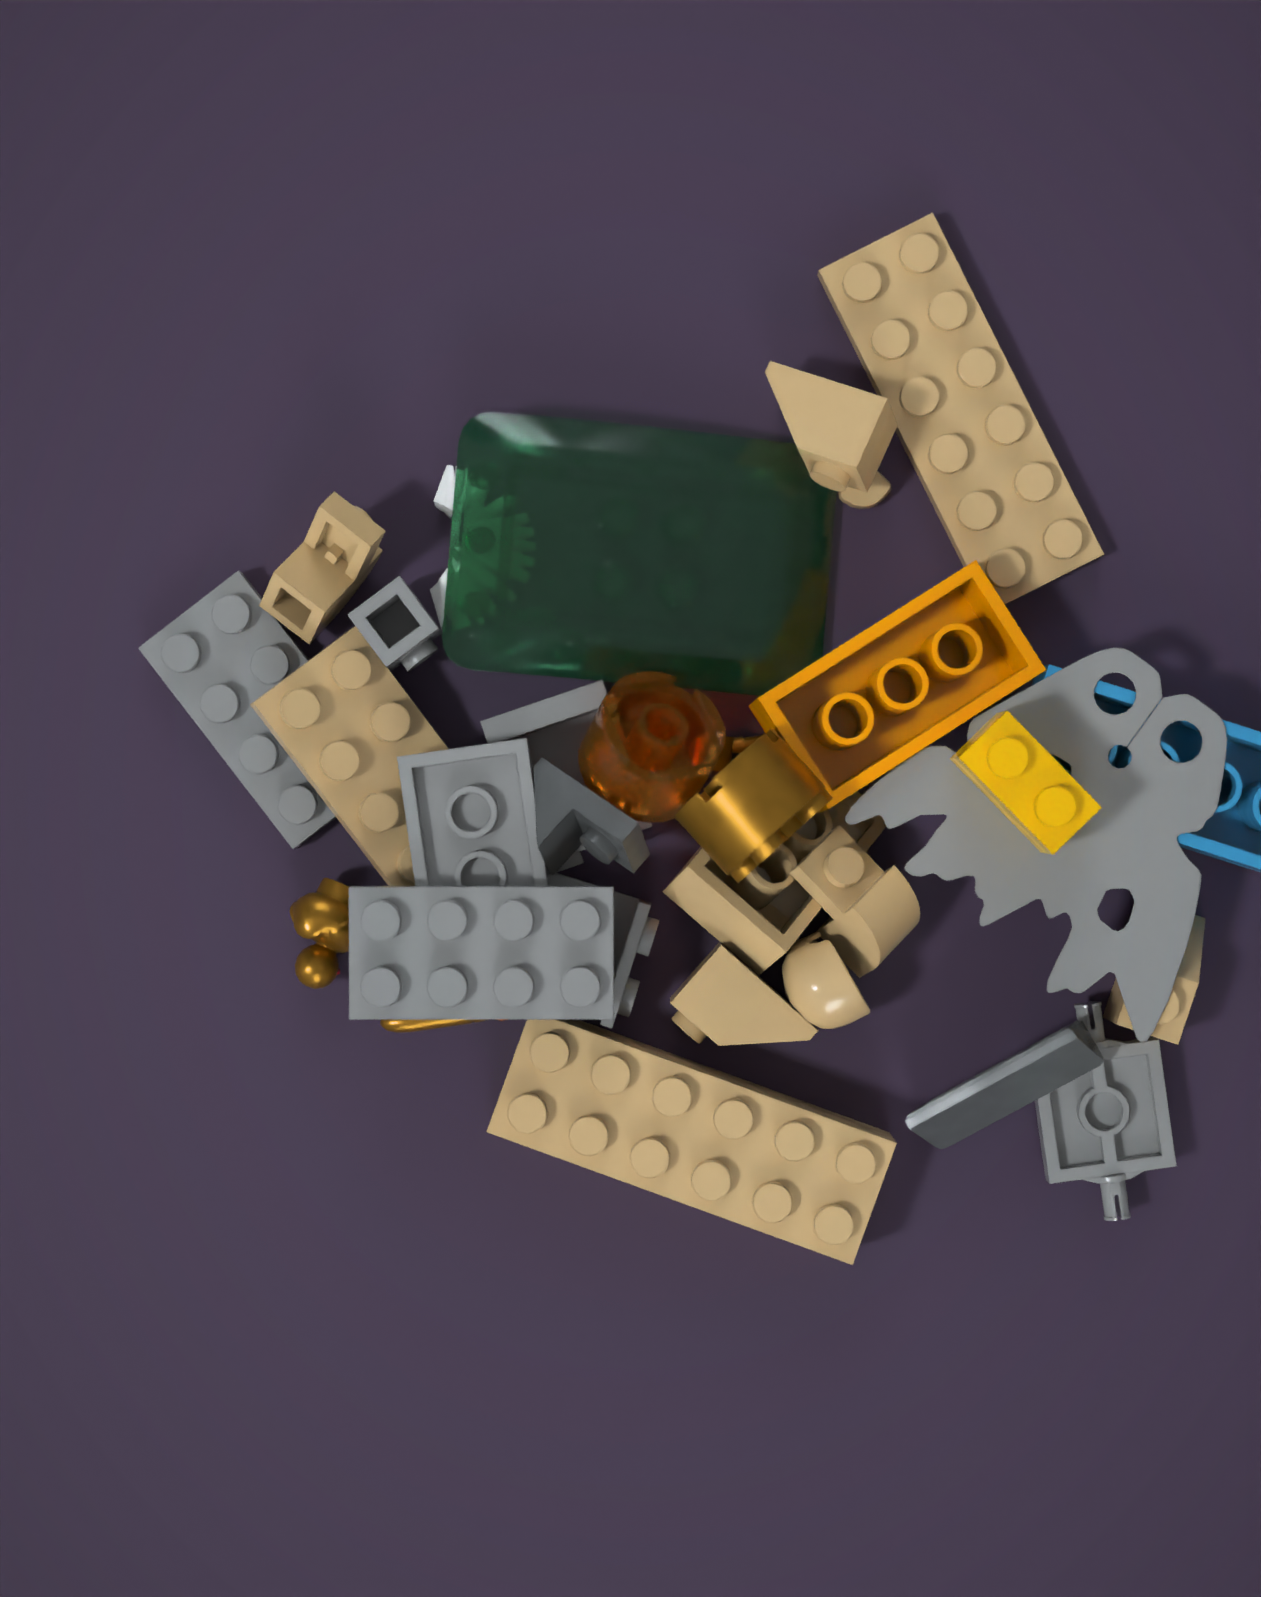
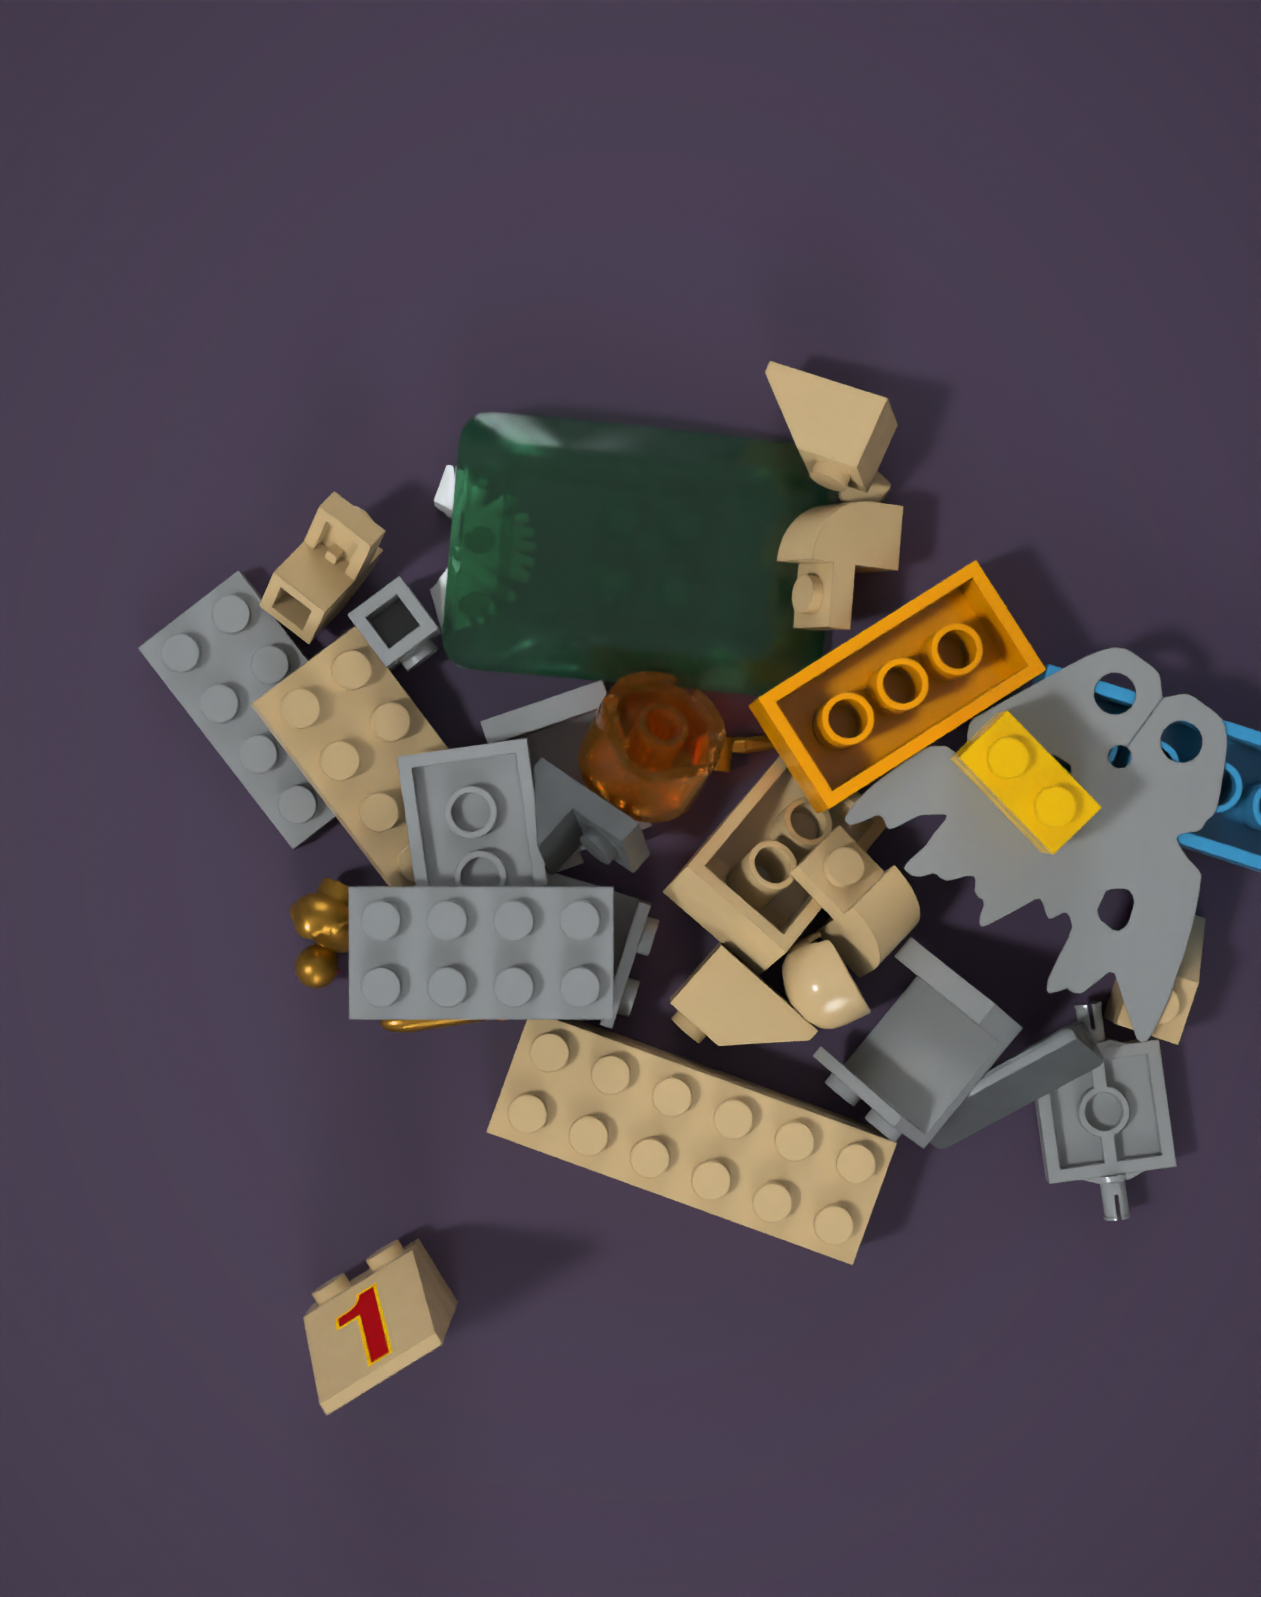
(376, 1322): none -> tan slope
(753, 805): pearl gold brick -> none
(829, 549): none -> tan brick
(923, 1051): none -> light grey panel
(959, 409): tan plate -> none

